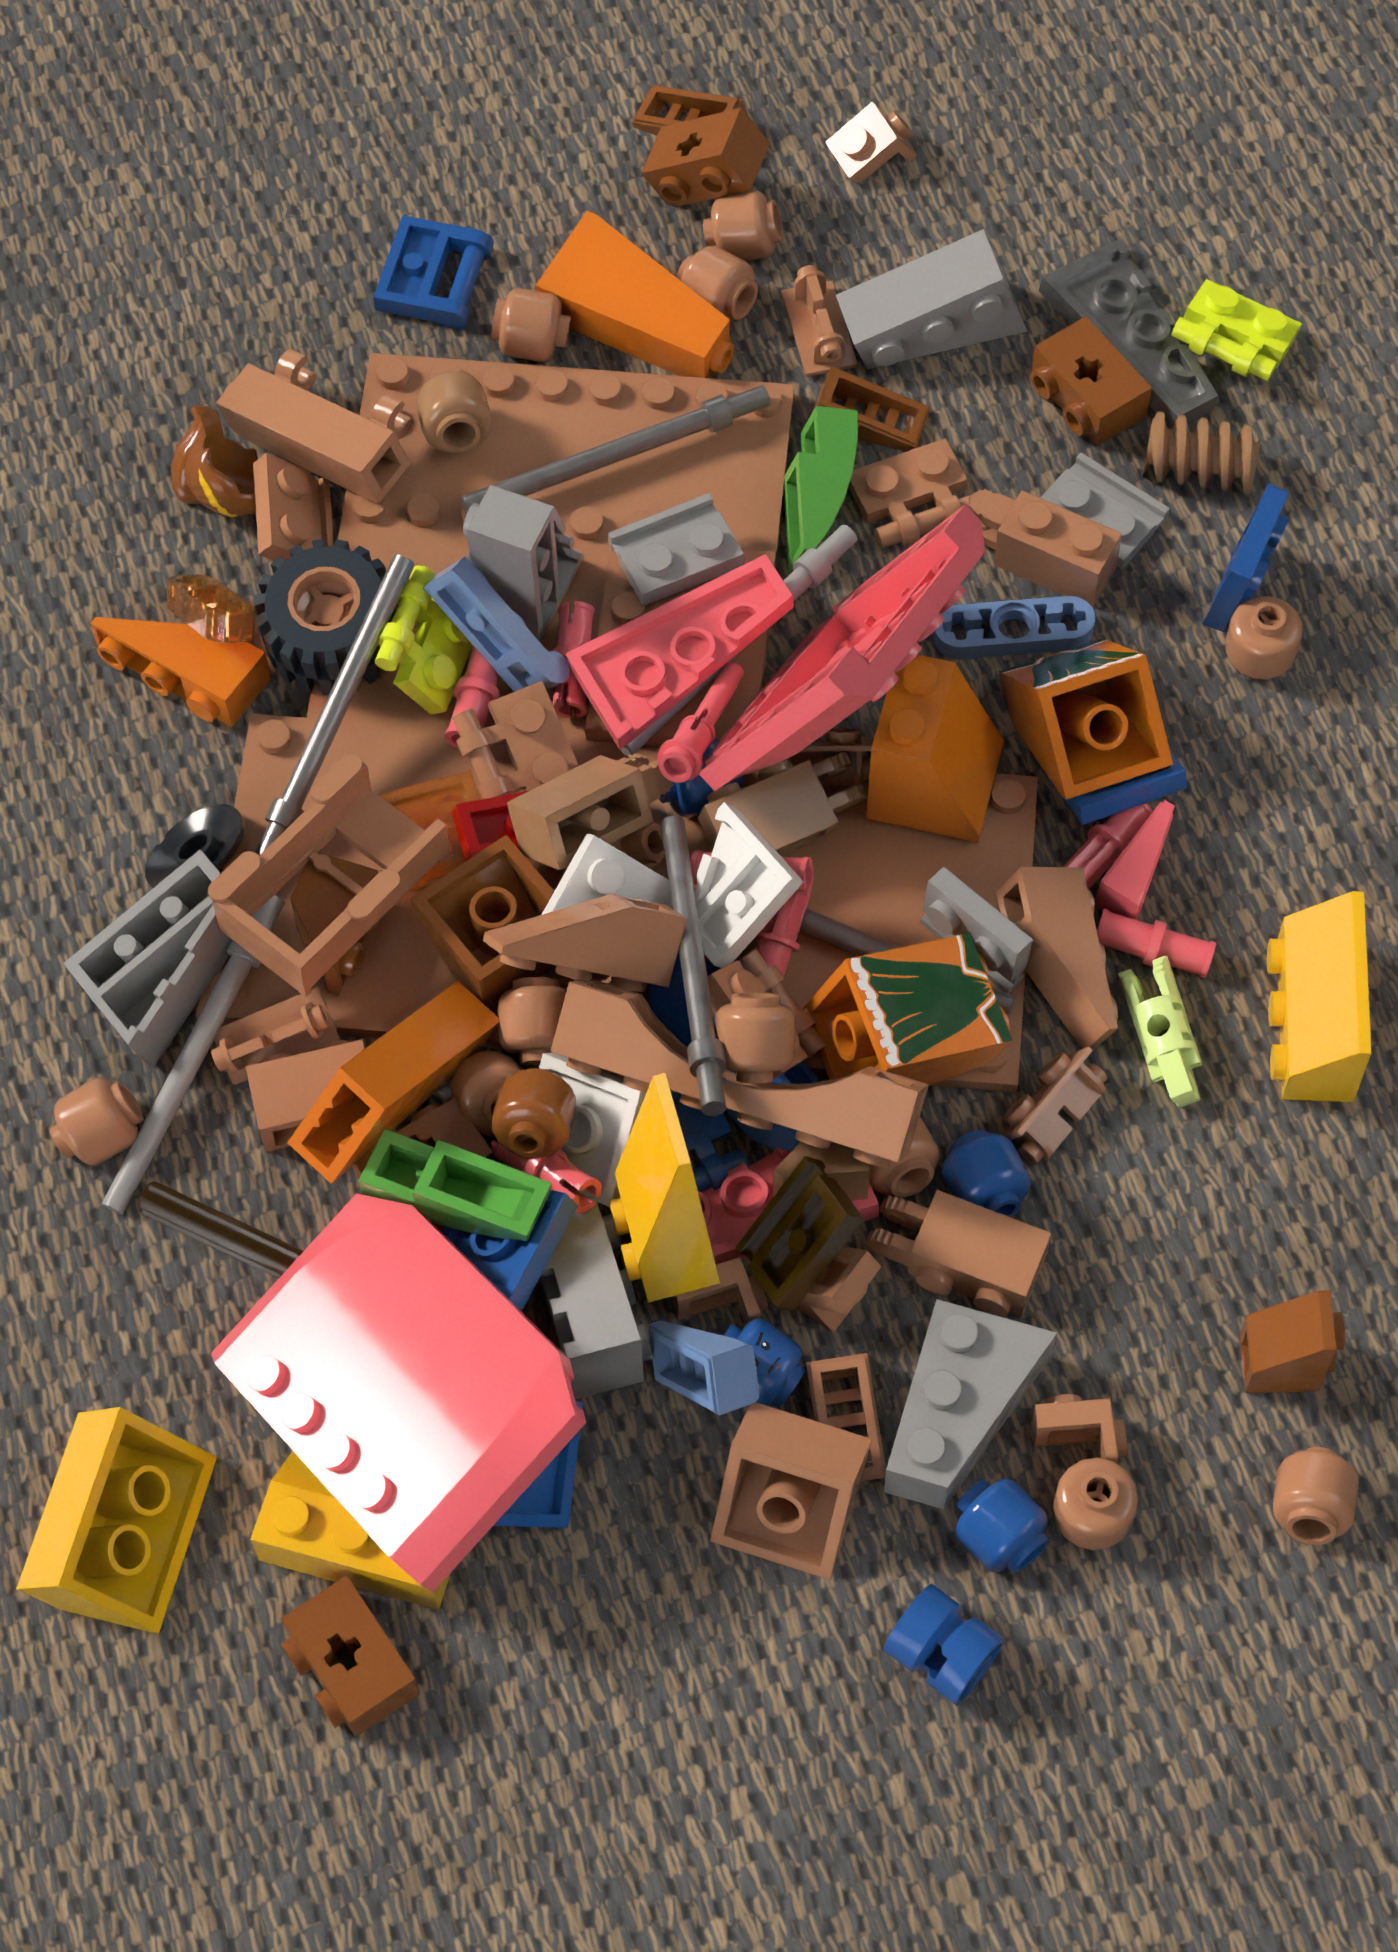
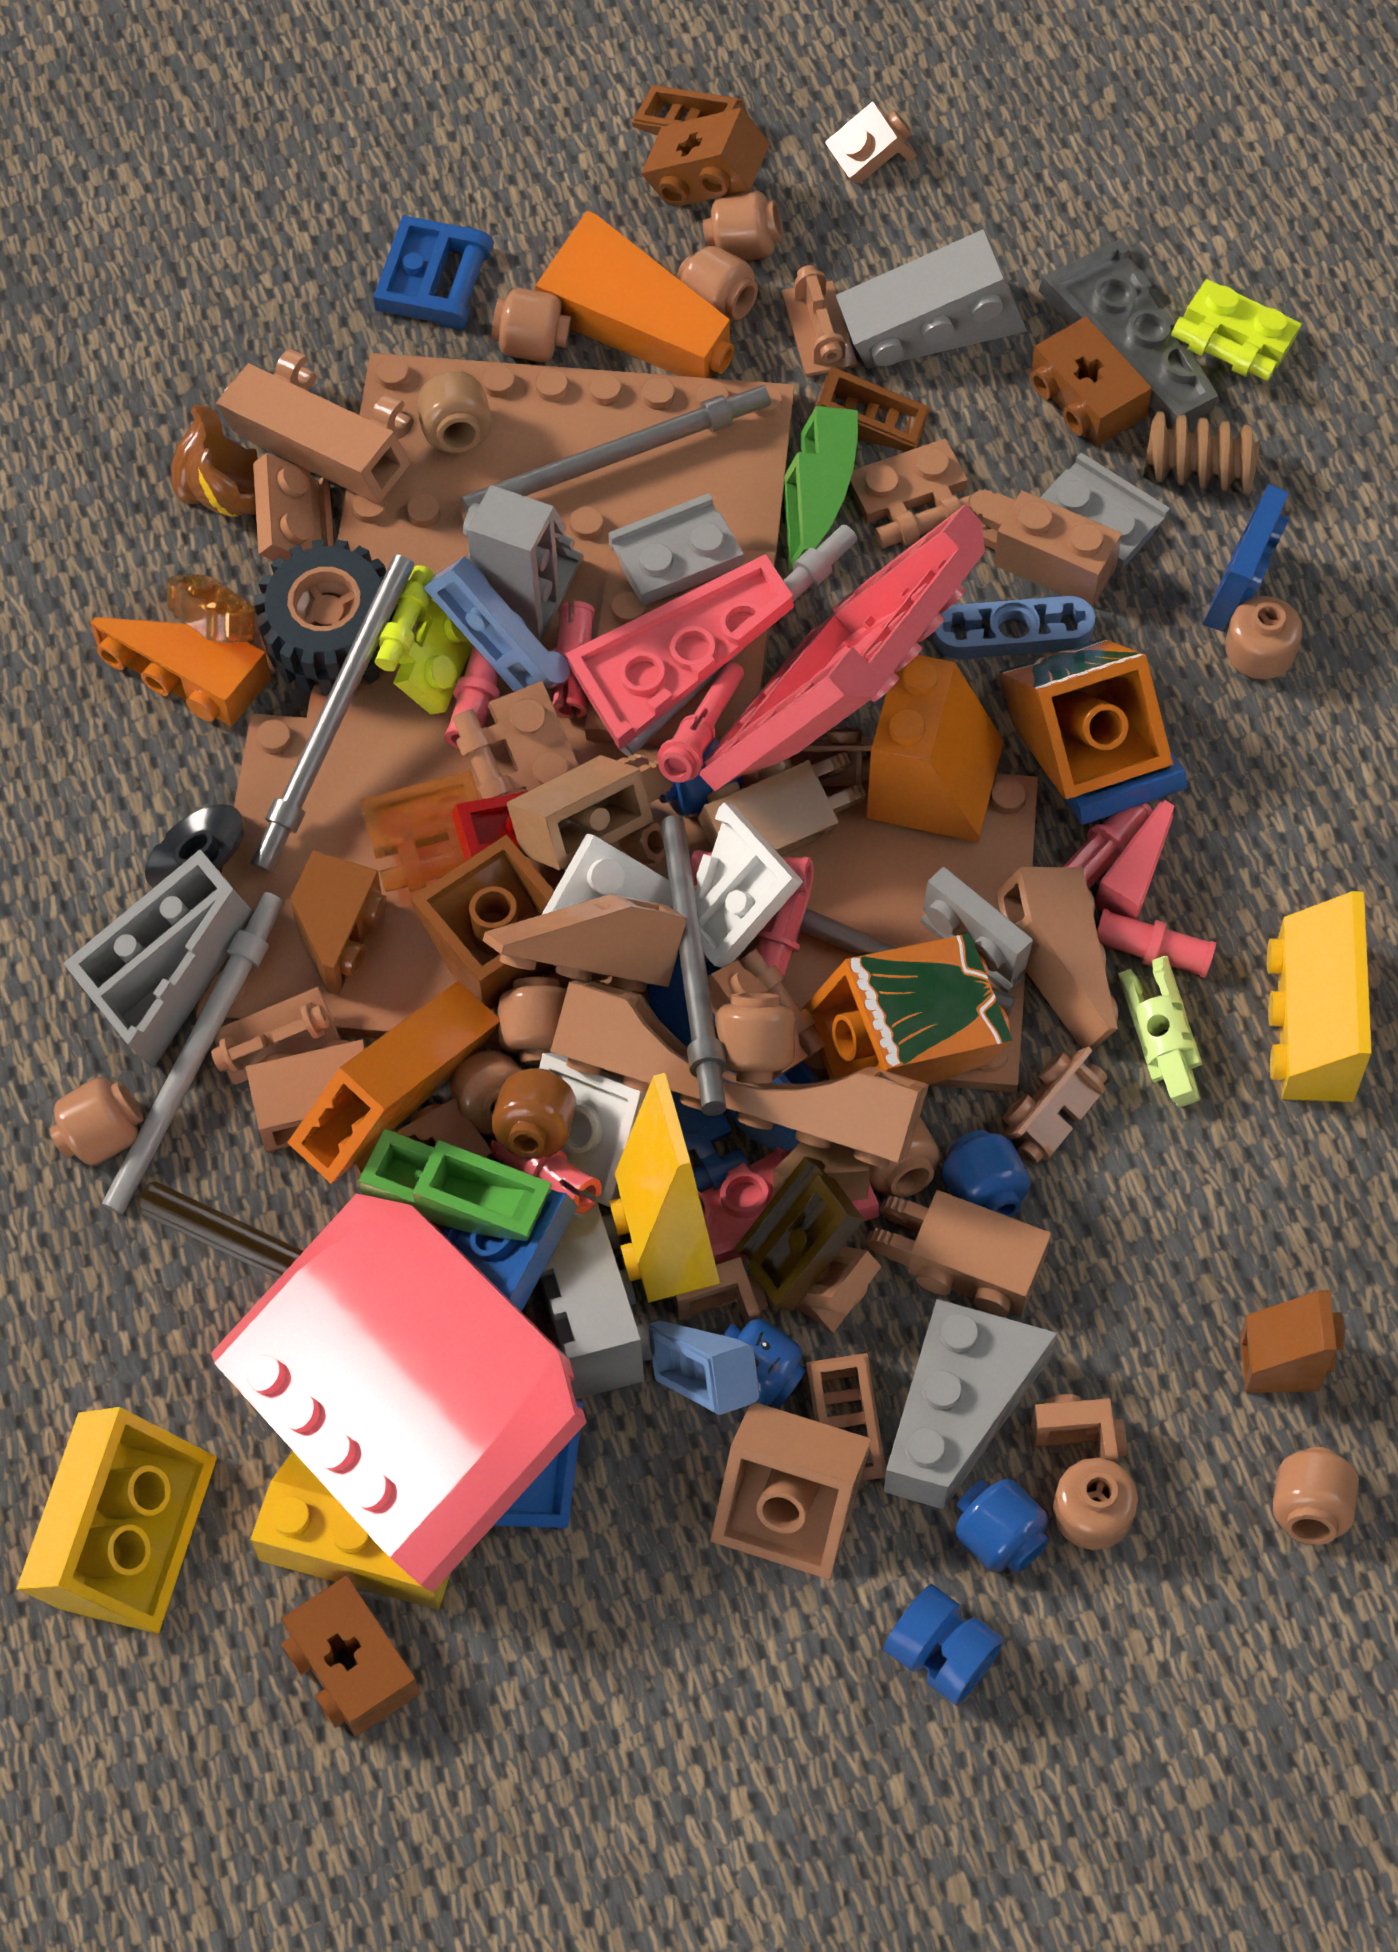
(367, 822): nougat piece -> none

